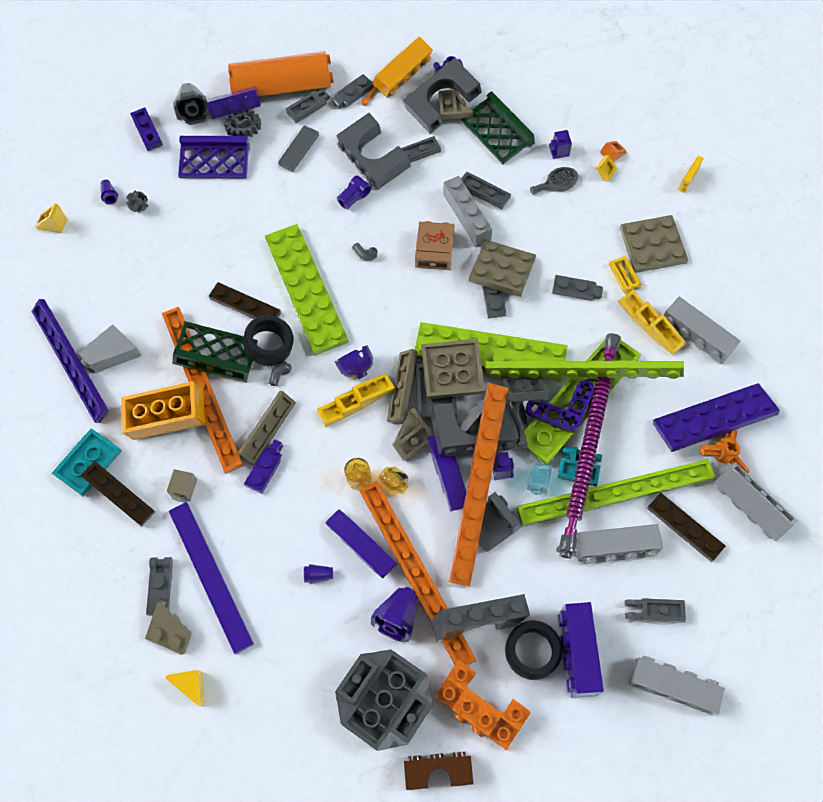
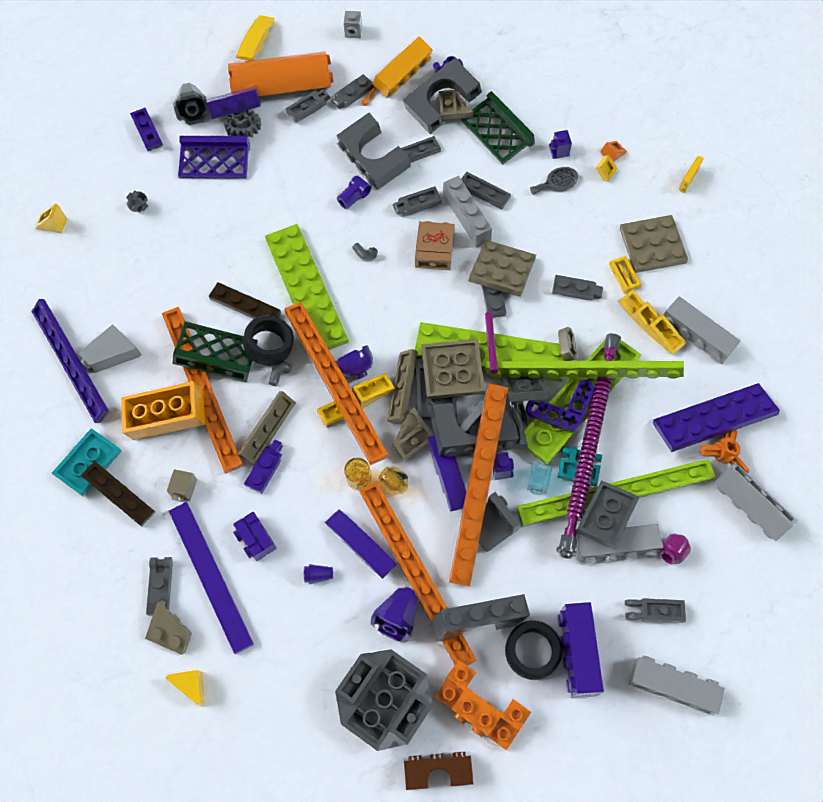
(108, 193): dark purple cone -> none
(254, 38): none -> yellow slope
(254, 536): none -> dark purple brick
(298, 148): dark grey tile -> none
(336, 384): none -> orange plate
(353, 24): none -> light grey brick
(417, 201): none -> dark grey hinge
(491, 343): none -> magenta bar
(567, 344): none -> dark tan beam
(607, 514): none -> dark grey plate
(675, 549): none -> magenta head
(686, 527): dark brown plate -> none

